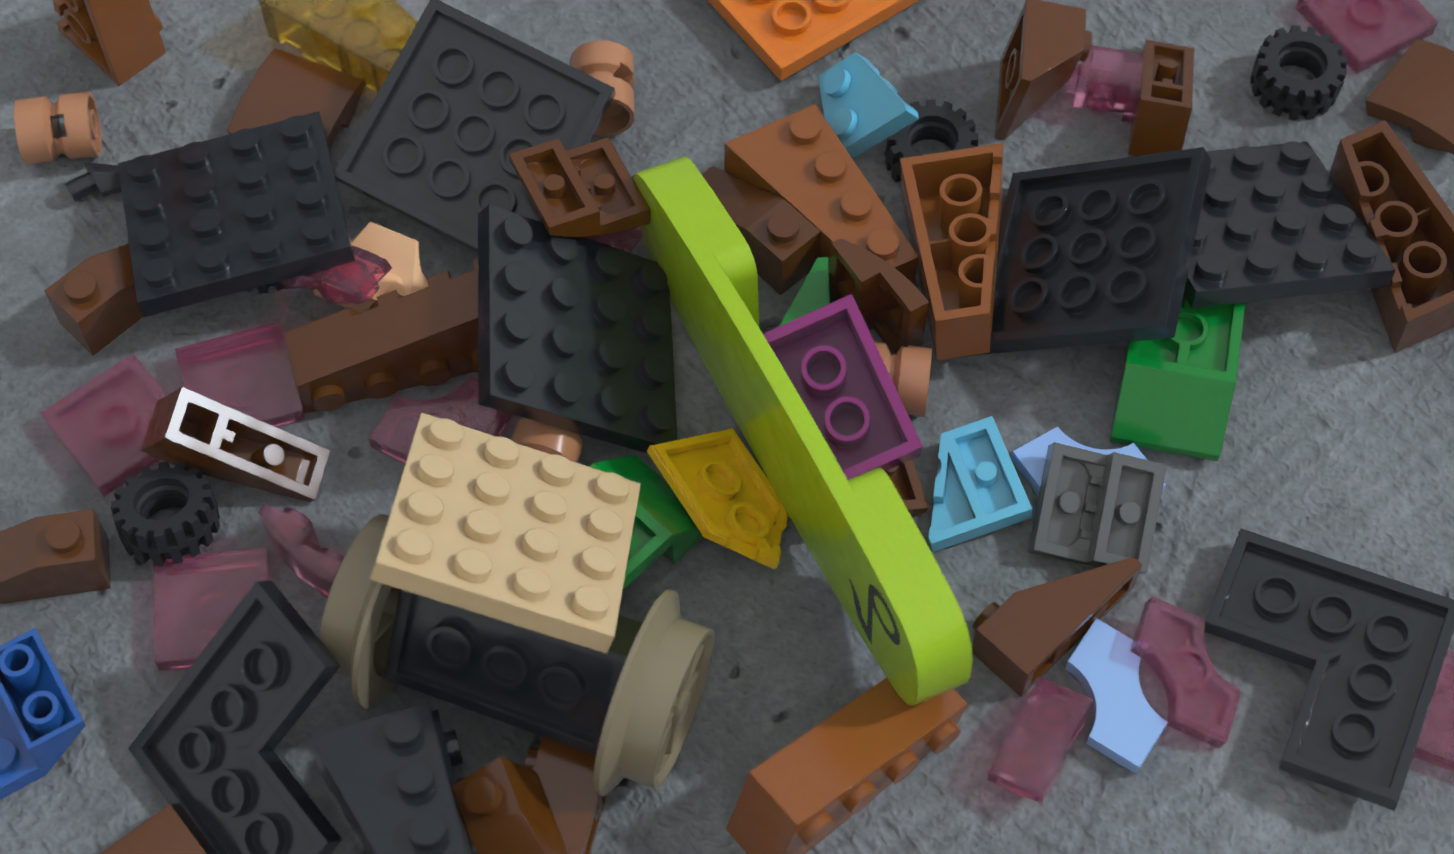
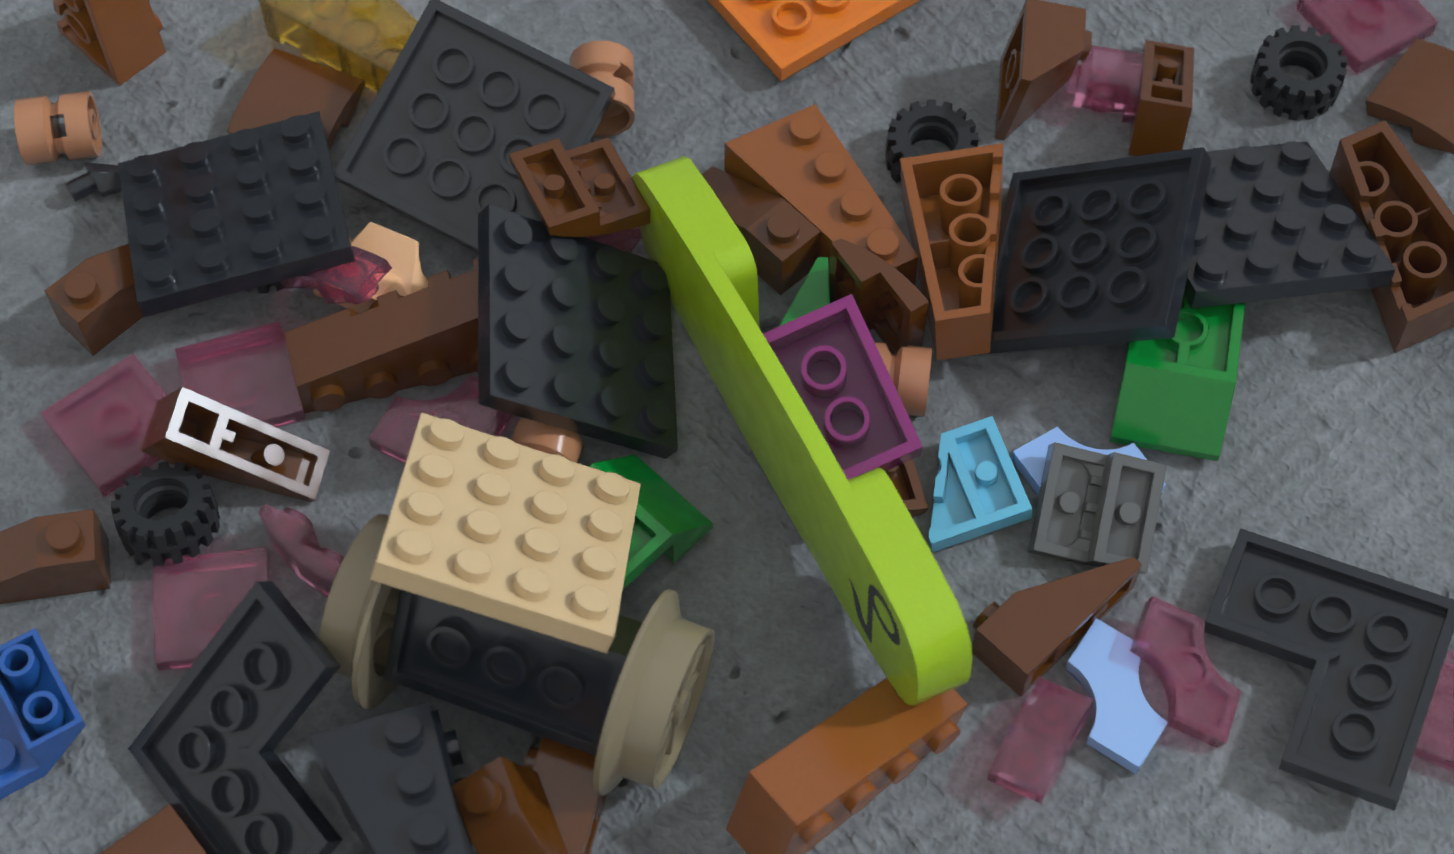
(725, 493): yellow tile -> none
(862, 104): medium azure wing -> none

